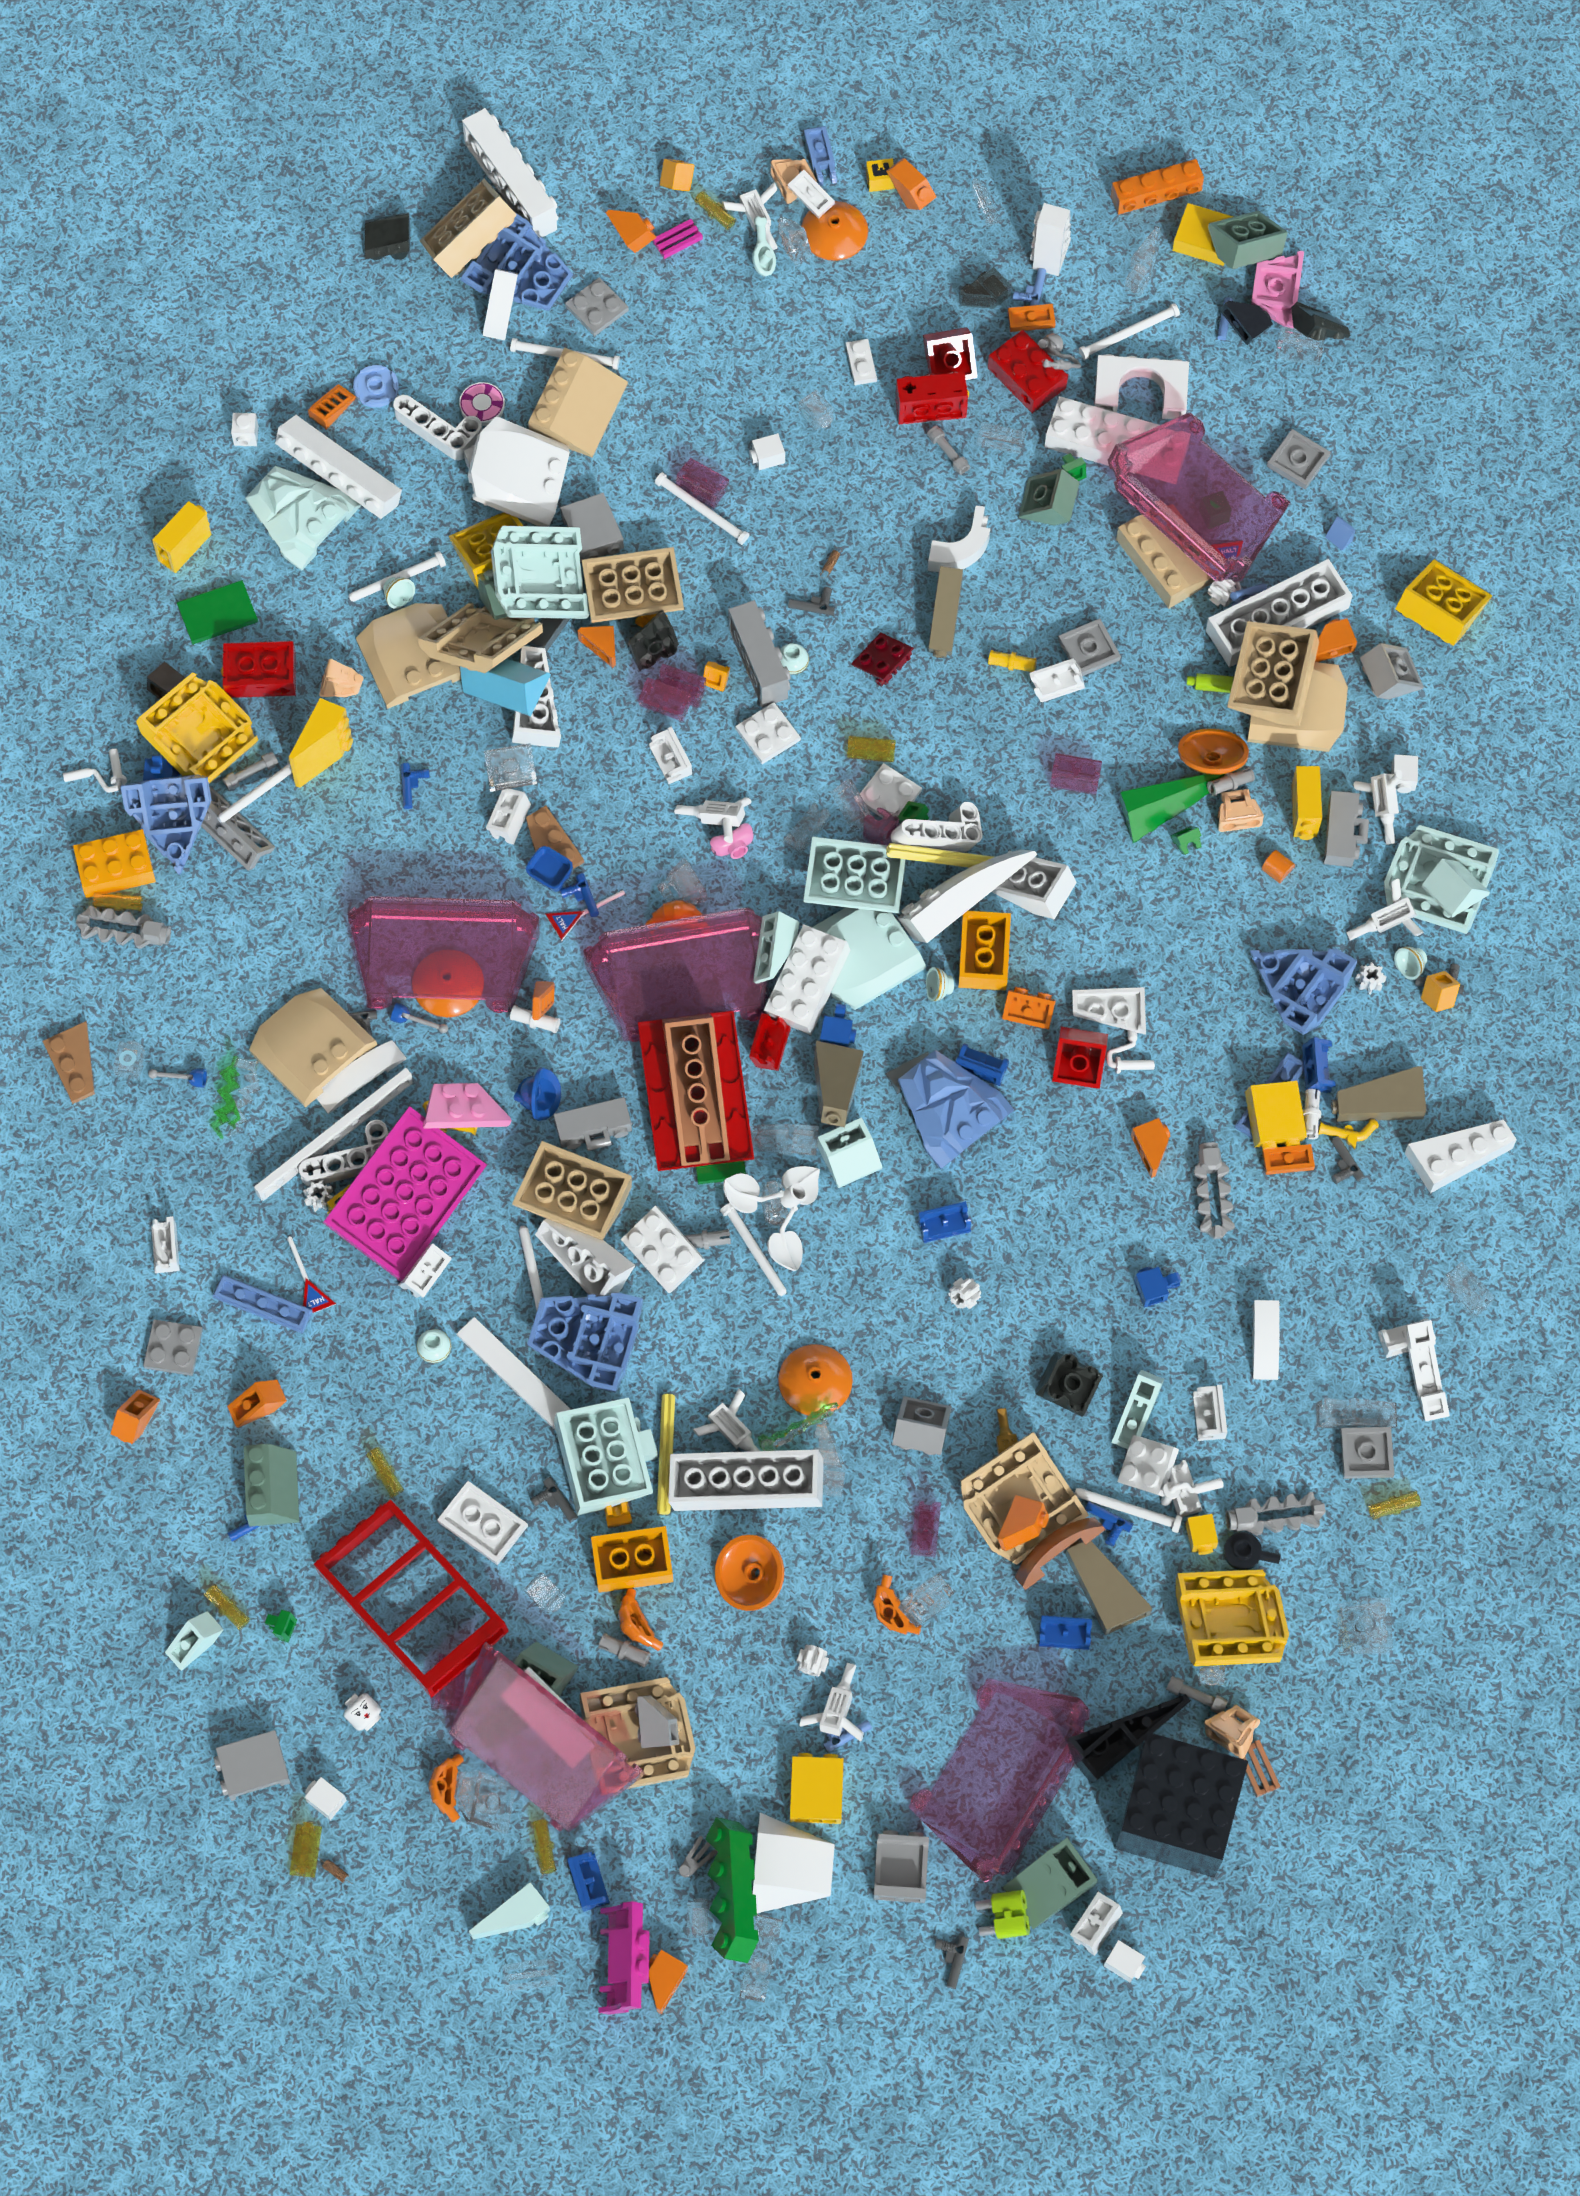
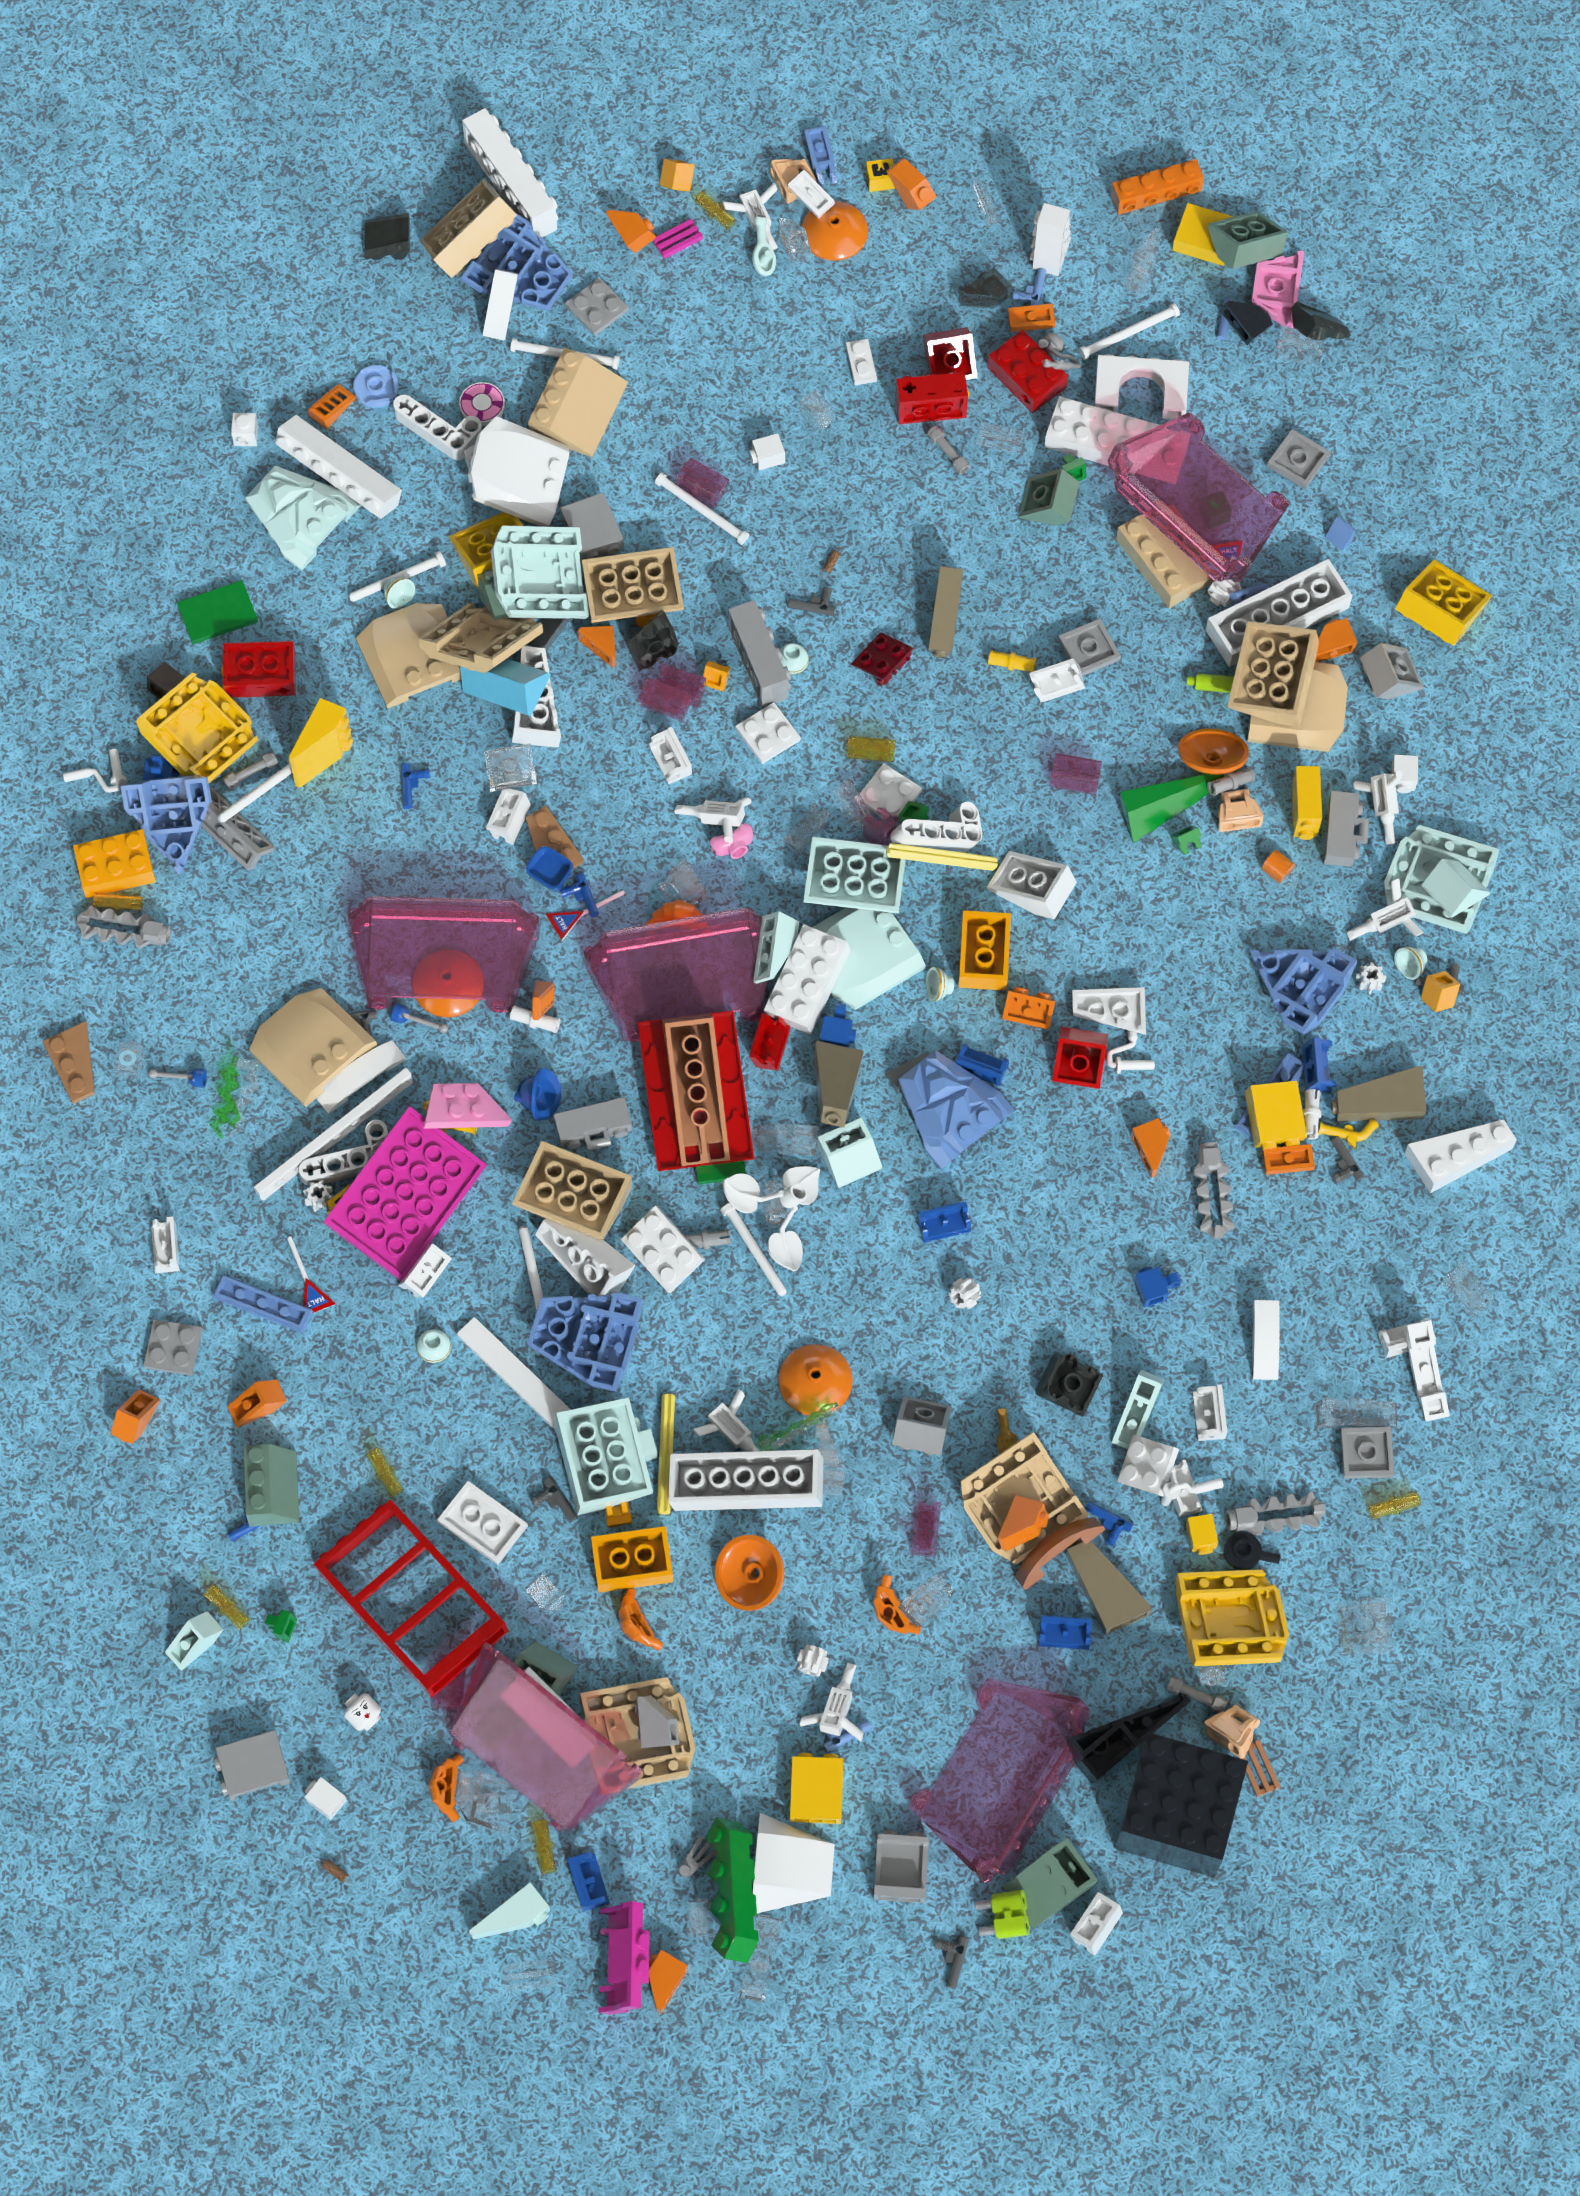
(182, 536): yellow brick -> none
(305, 1850): clear yellow hinge -> none
(340, 680): light nougat piece -> none
(624, 1650): light grey pin -> none
(958, 894): white slope -> none
(963, 552): white arch -> none
(1125, 1962): white brick -> none
(1174, 1523): white bar -> none

